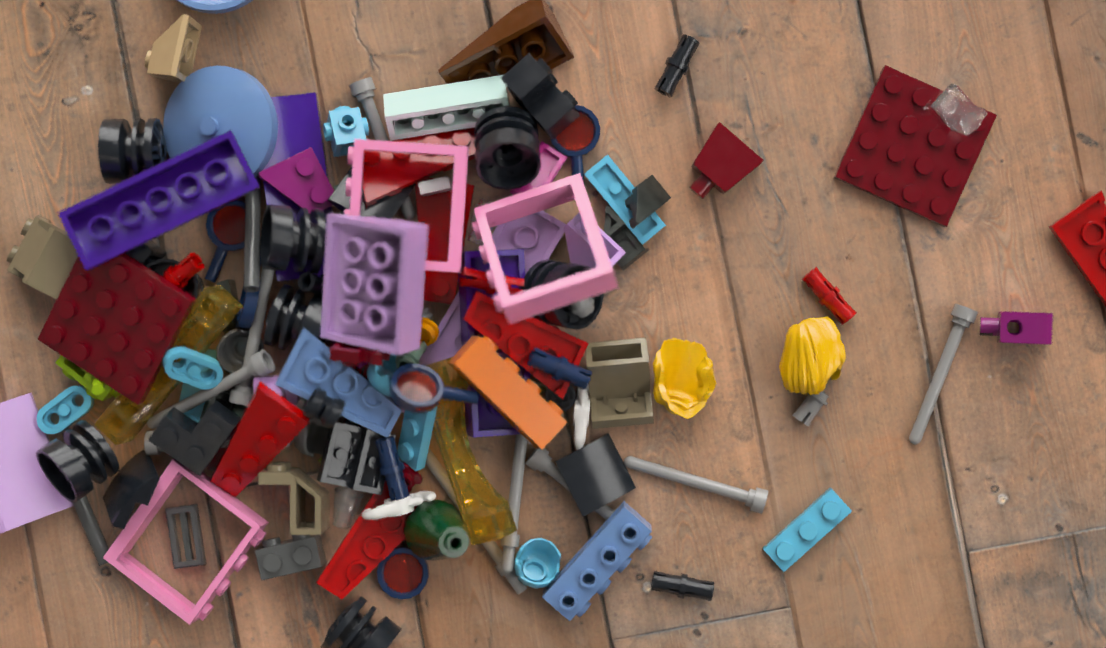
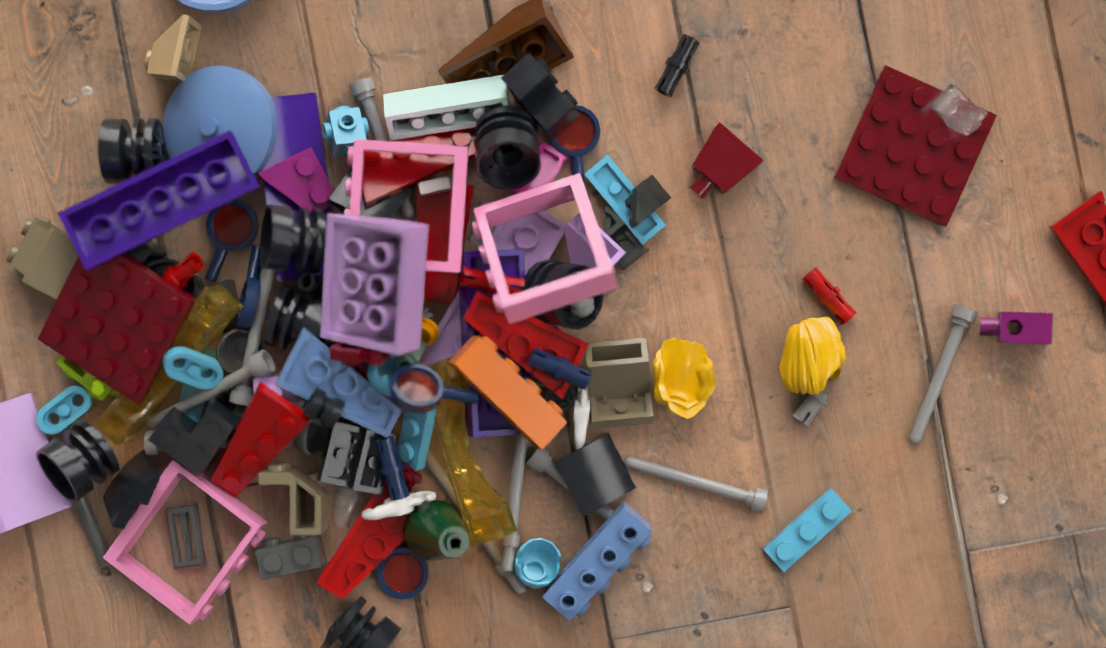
(252, 240): dark grey piece -> none
(682, 585): black pin -> none

